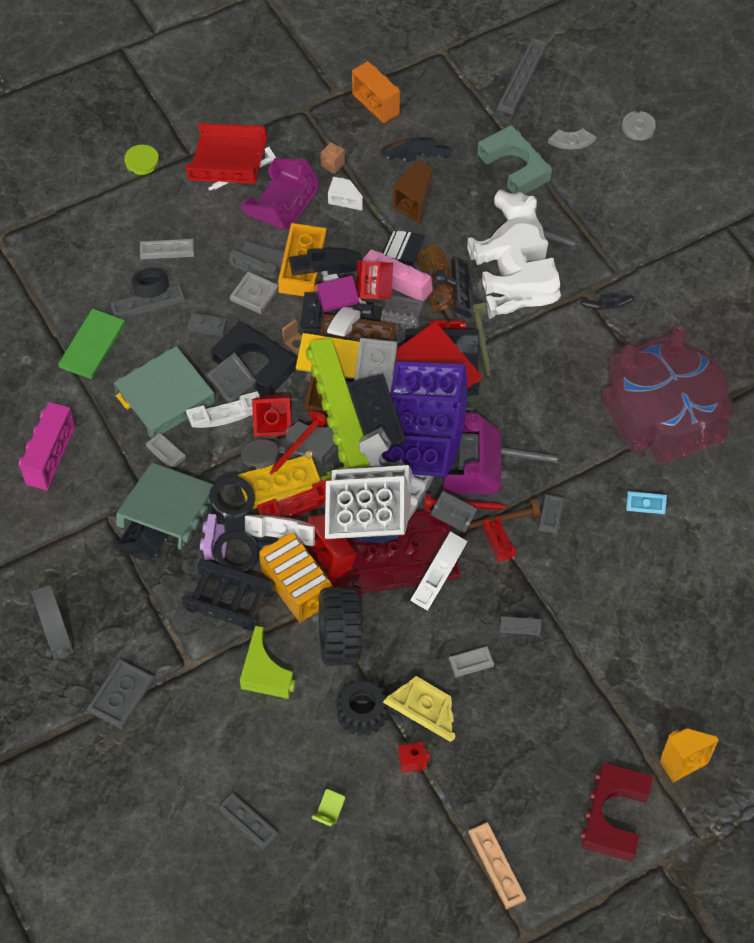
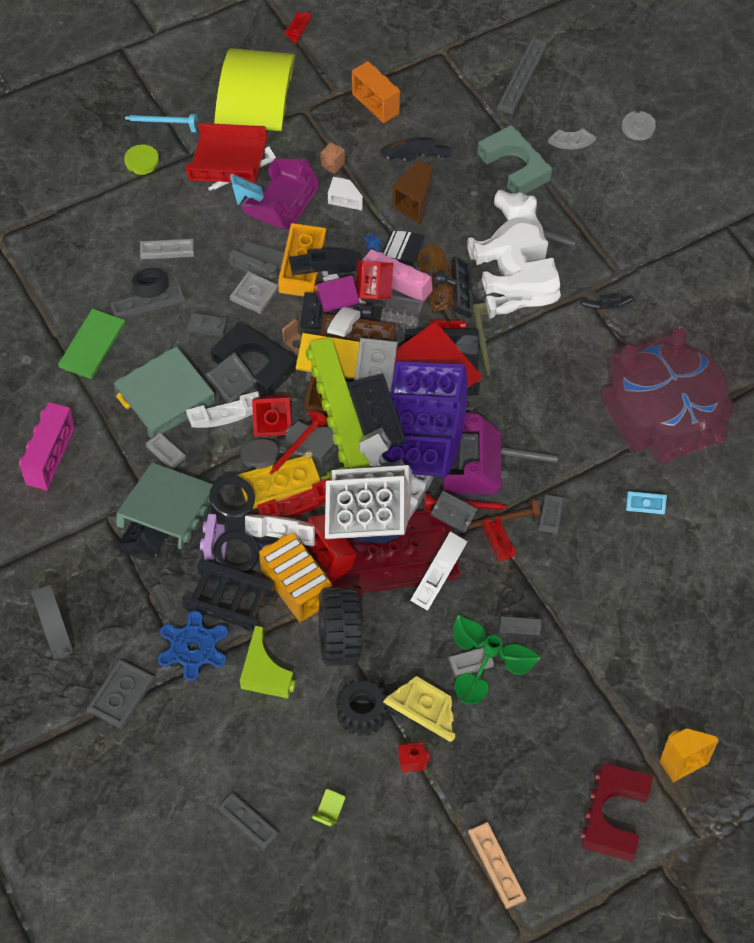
(192, 120): none -> medium azure piece
(193, 633): none -> blue plate
(243, 187): none -> medium azure slope
(254, 88): none -> neon yellow slope
(297, 26): none -> red hinge
(372, 242): none -> blue plant
(469, 634): none -> green plant

